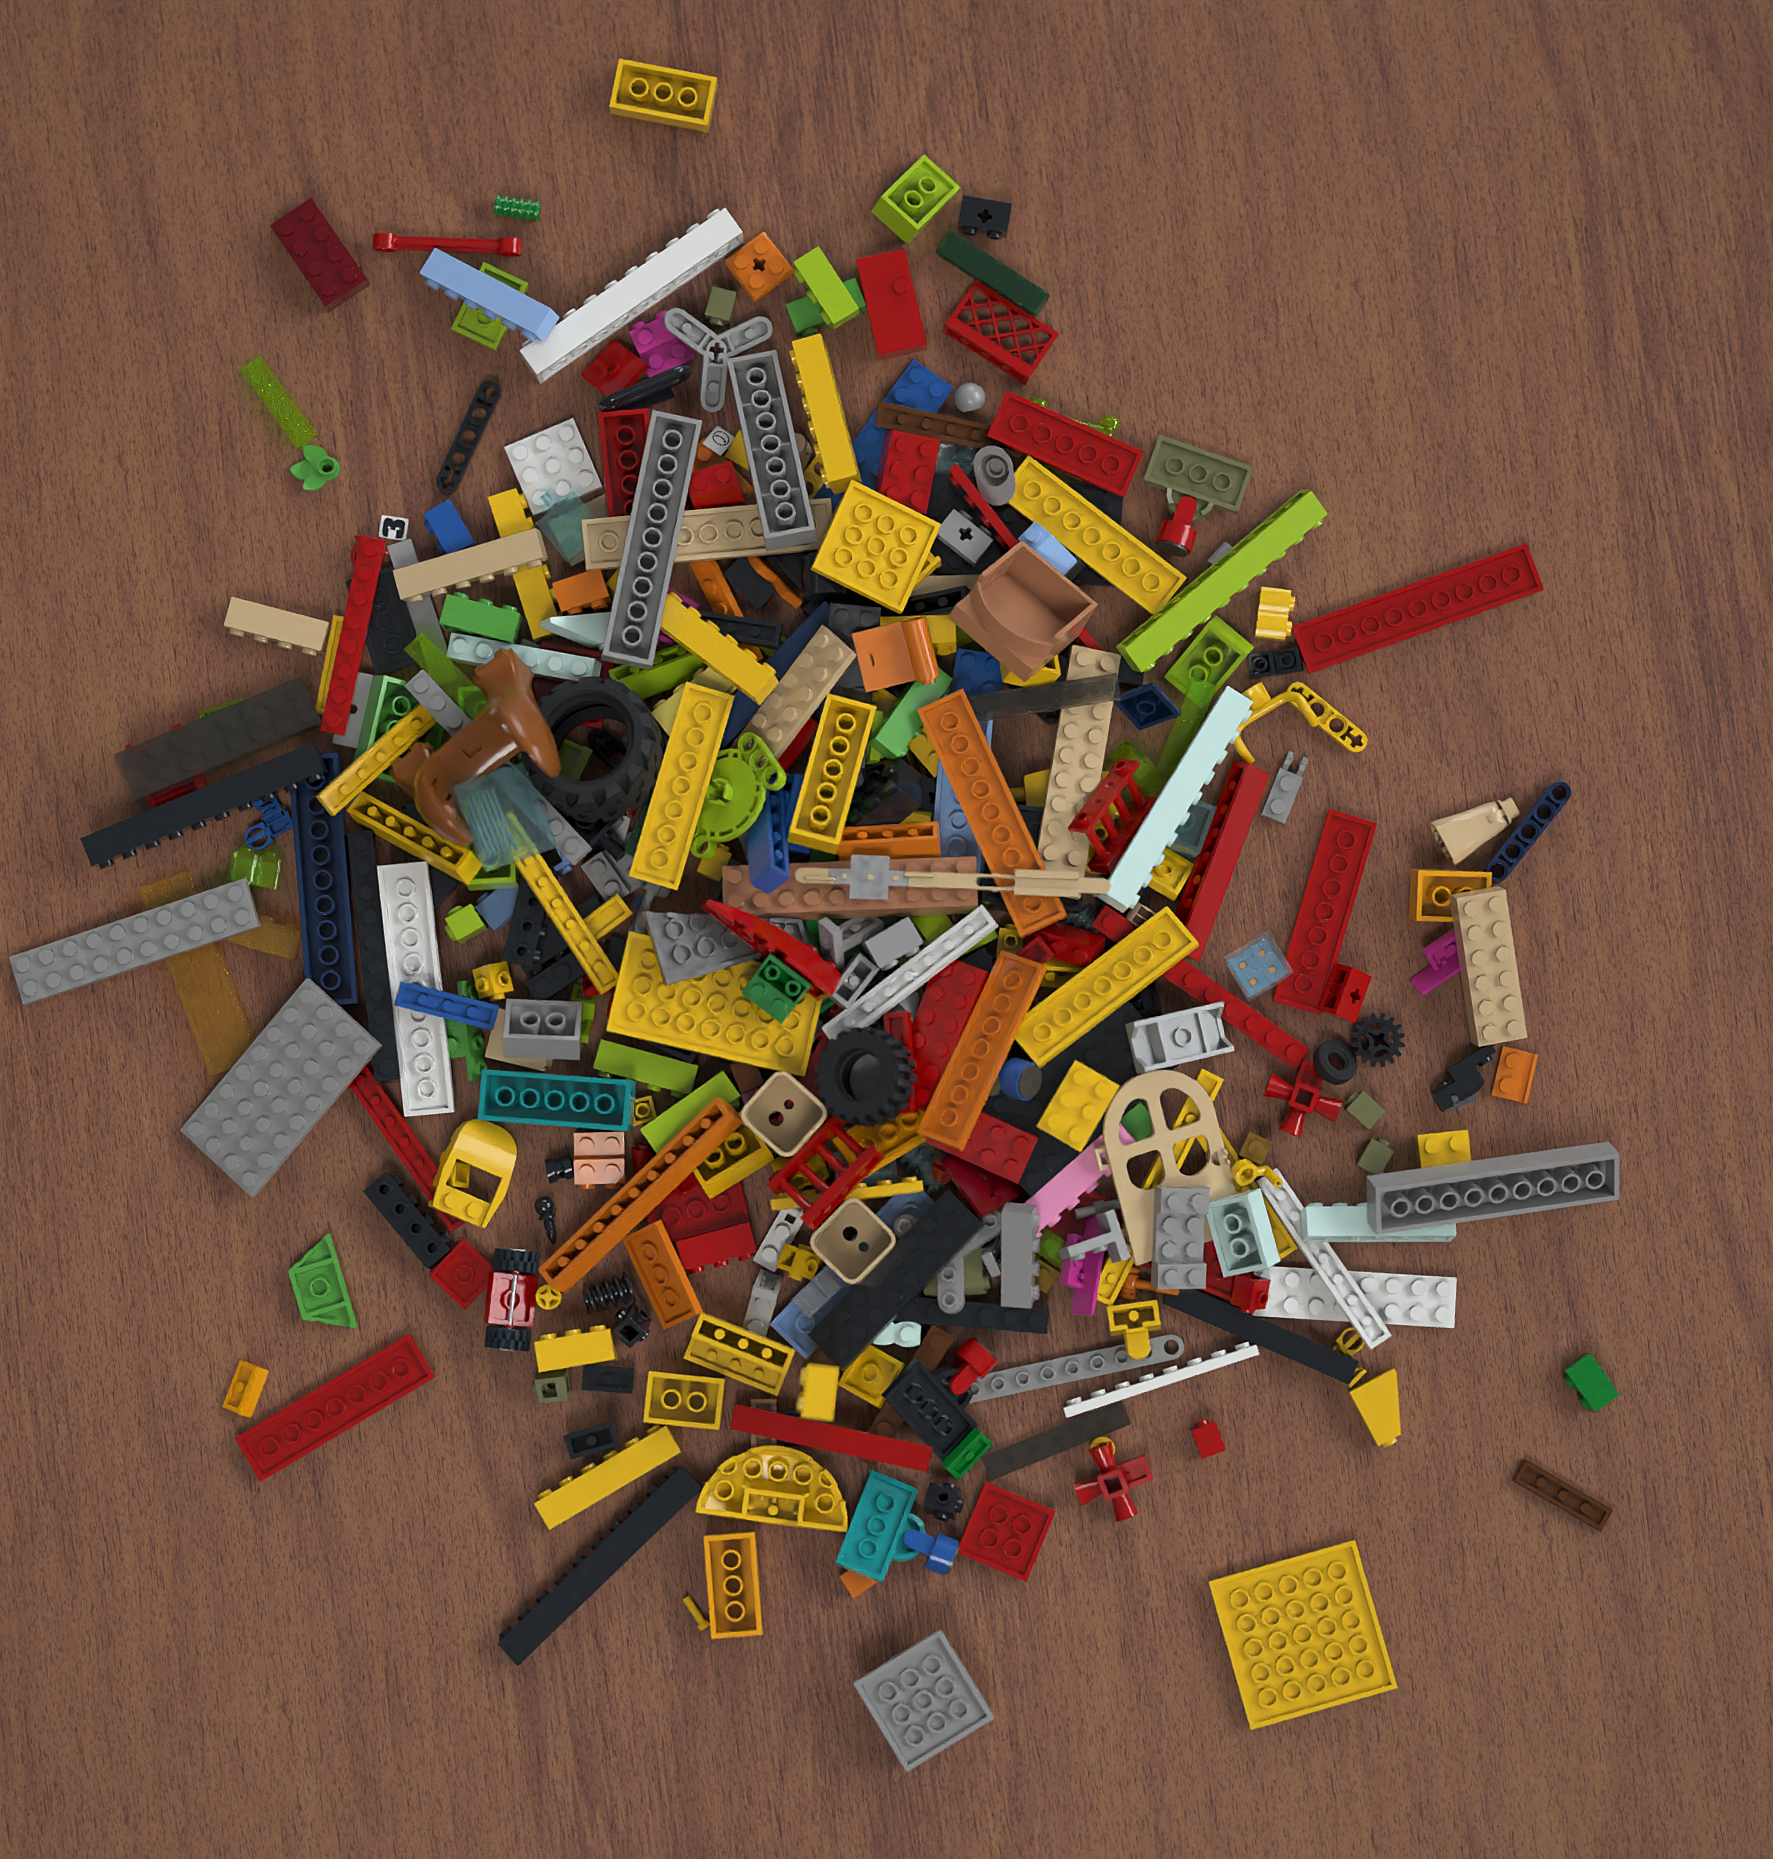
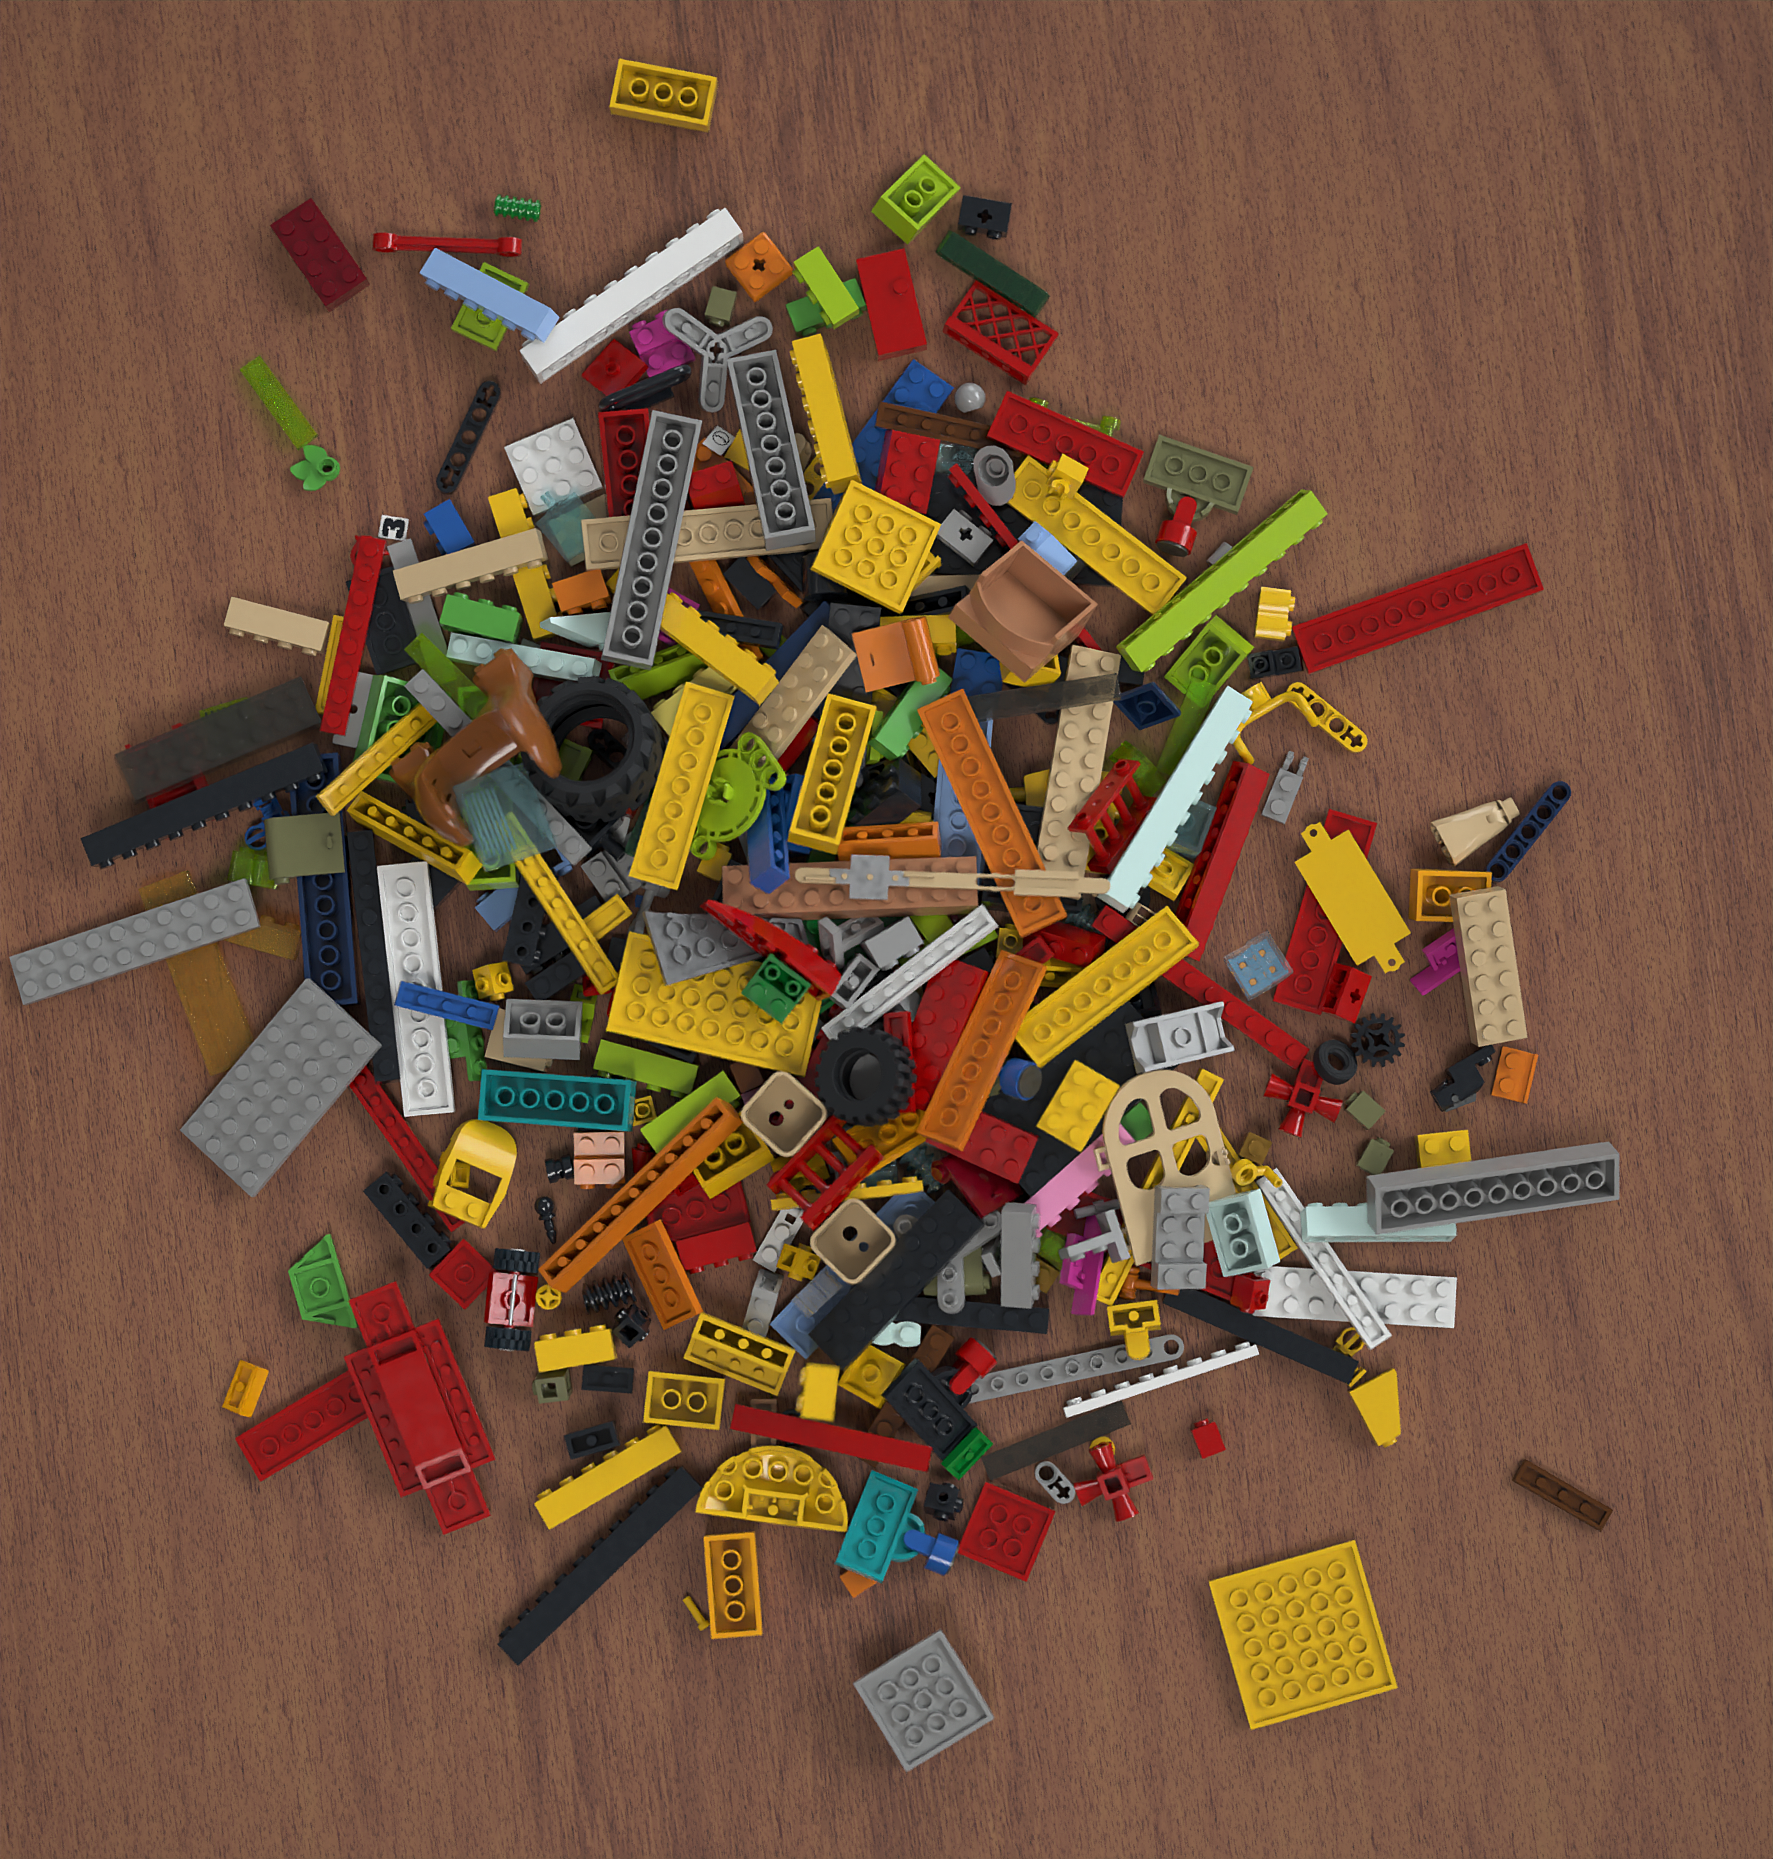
(301, 845): none -> olive door
(409, 1409): none -> red piece
(464, 923): lime brick -> none
(1063, 1482): none -> light grey beam
(1065, 476): none -> yellow brick
(1352, 897): none -> yellow piece
(1590, 1383): green brick -> none

